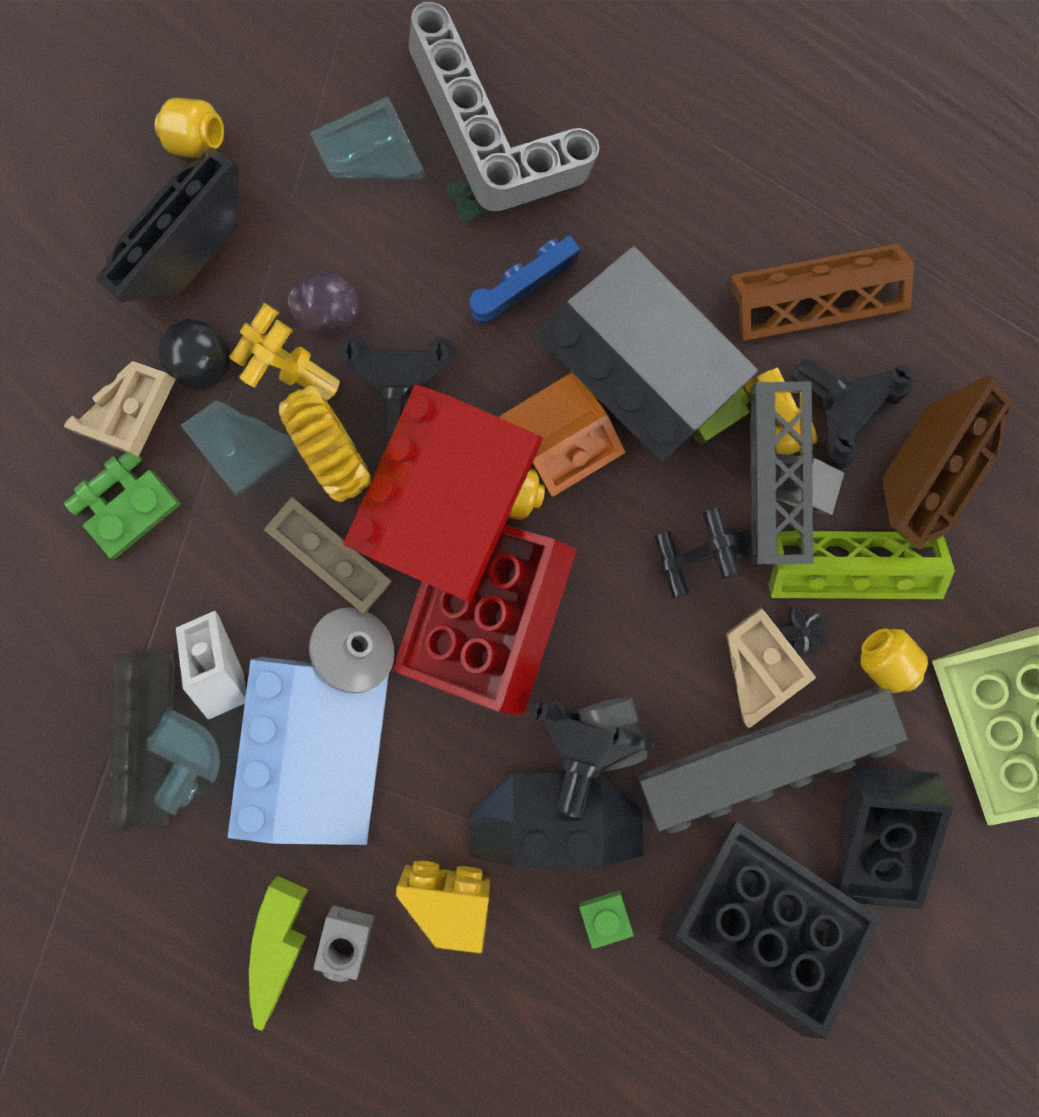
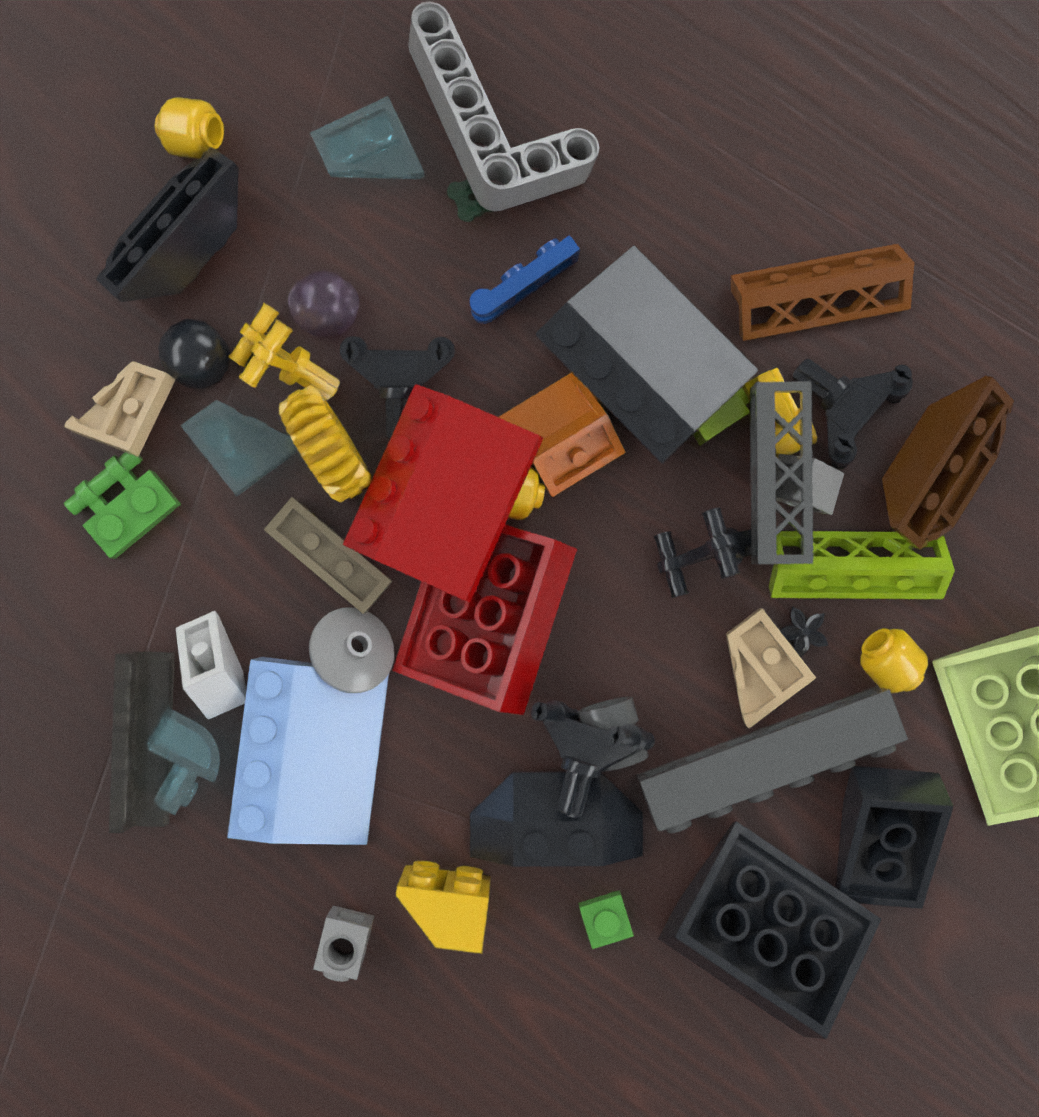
(274, 947): lime slope -> none

